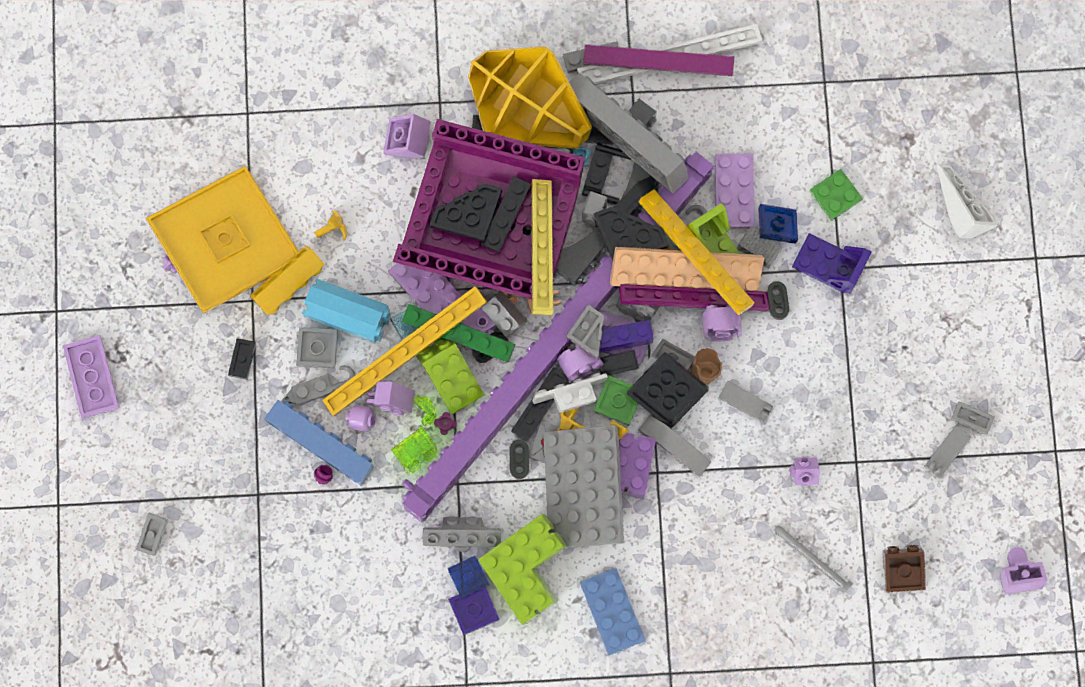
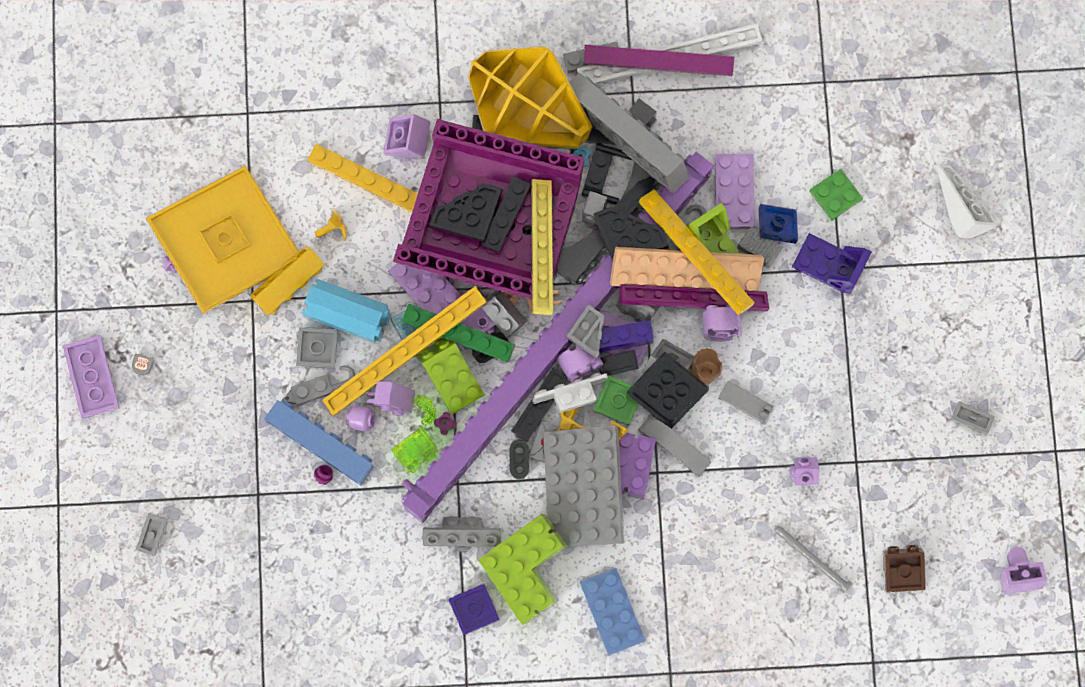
(142, 364): none -> tile
(242, 358): black plate -> none
(363, 177): none -> yellow plate
(468, 576): clear blue piece -> none
(778, 301): pearl dark grey plate -> none
(947, 451): light grey hinge -> none

